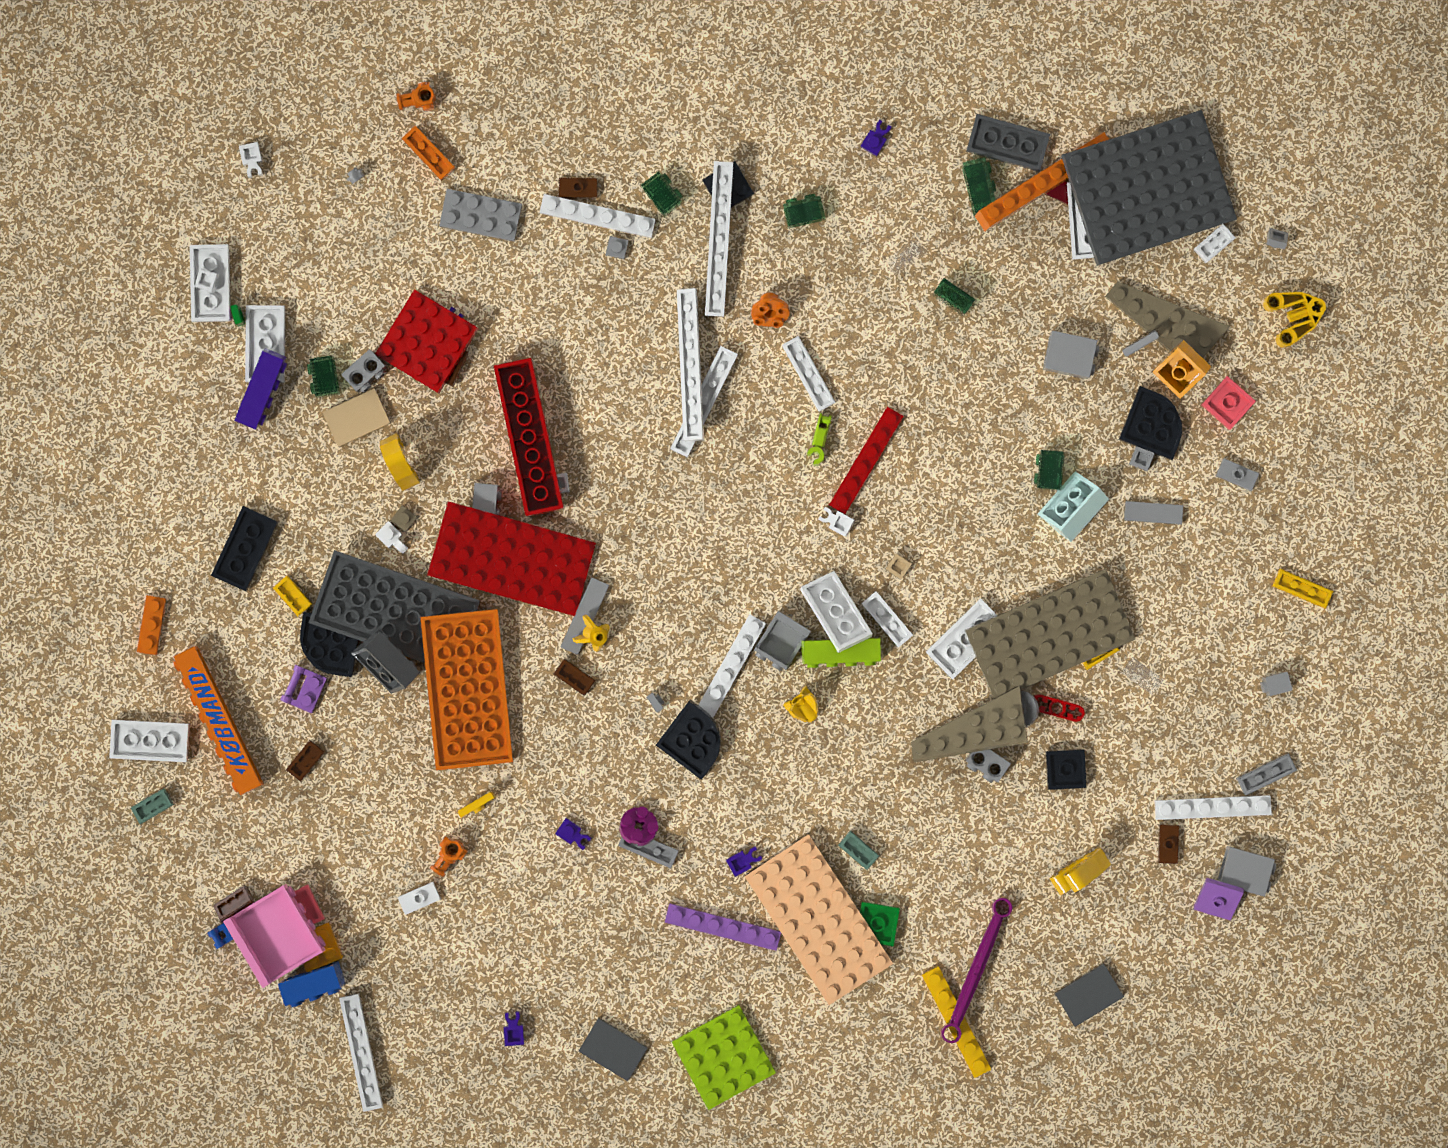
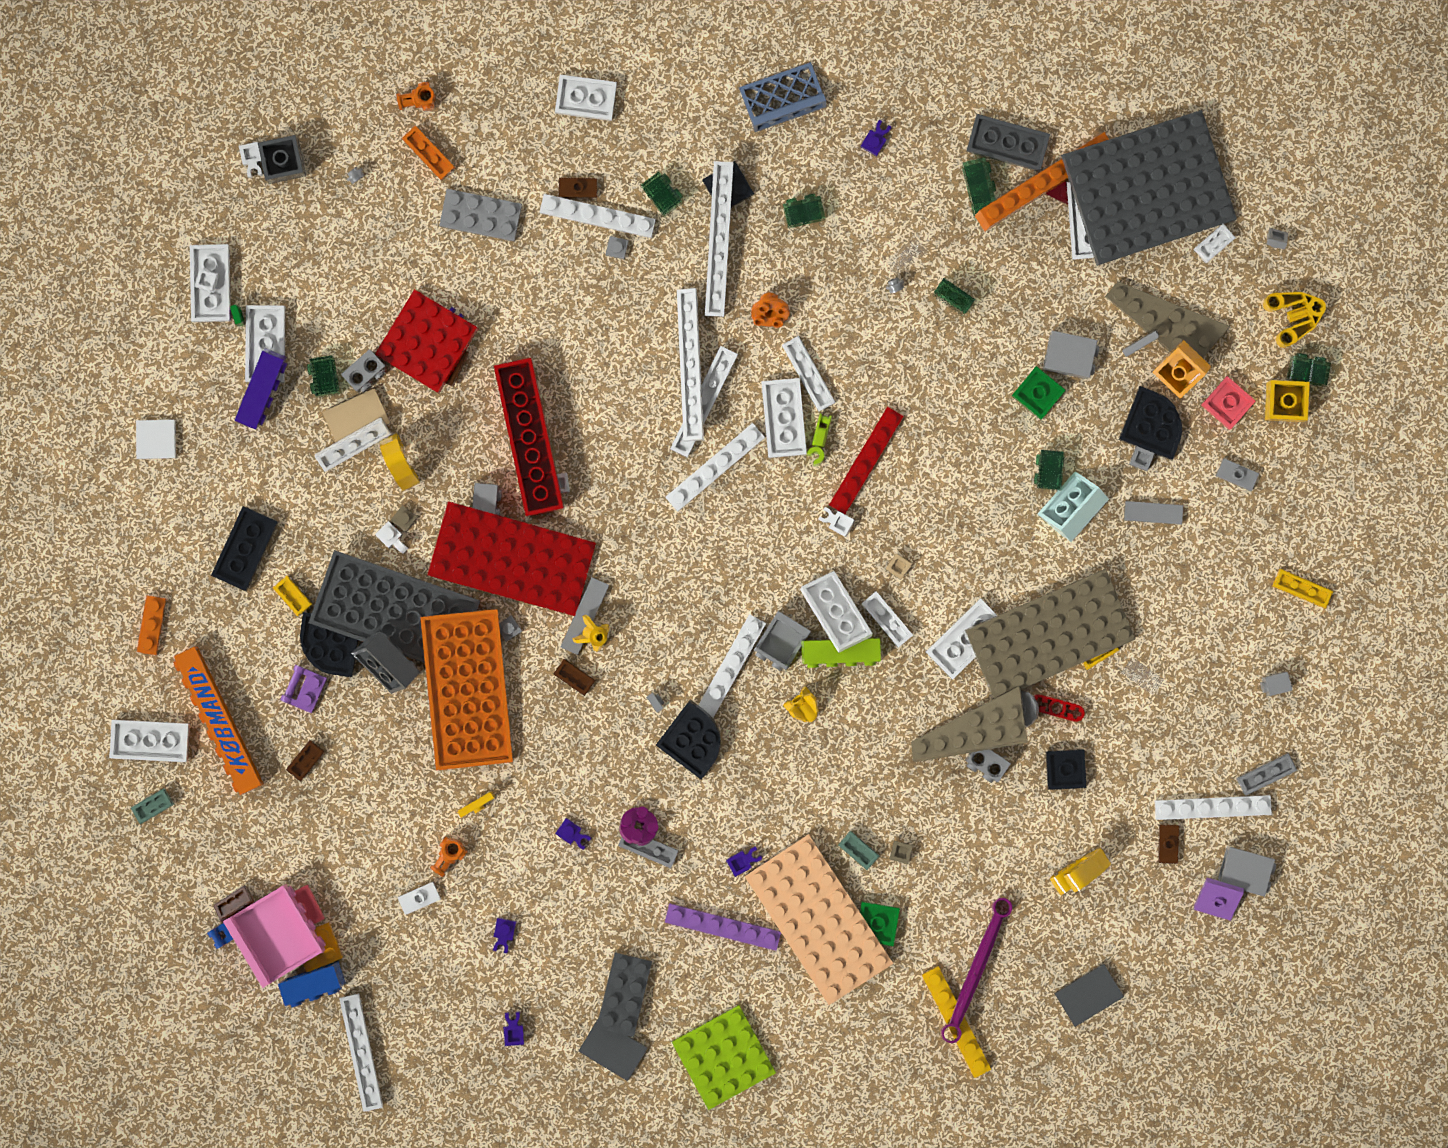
(155, 439): none -> white tile
(282, 159): none -> dark grey brick
(352, 444): none -> white tile
(504, 931): none -> dark purple plate
(509, 628): none -> light grey plate
(585, 97): none -> white plate
(624, 994): none -> dark grey plate
(715, 467): none -> white plate
(784, 418): none -> white plate
(791, 110): none -> sand blue fence
(895, 285): none -> light grey plate
(901, 852): none -> dark tan plate
(1038, 393): none -> green plate
(1287, 401): none -> yellow brick
(1309, 370): none -> clear green brick

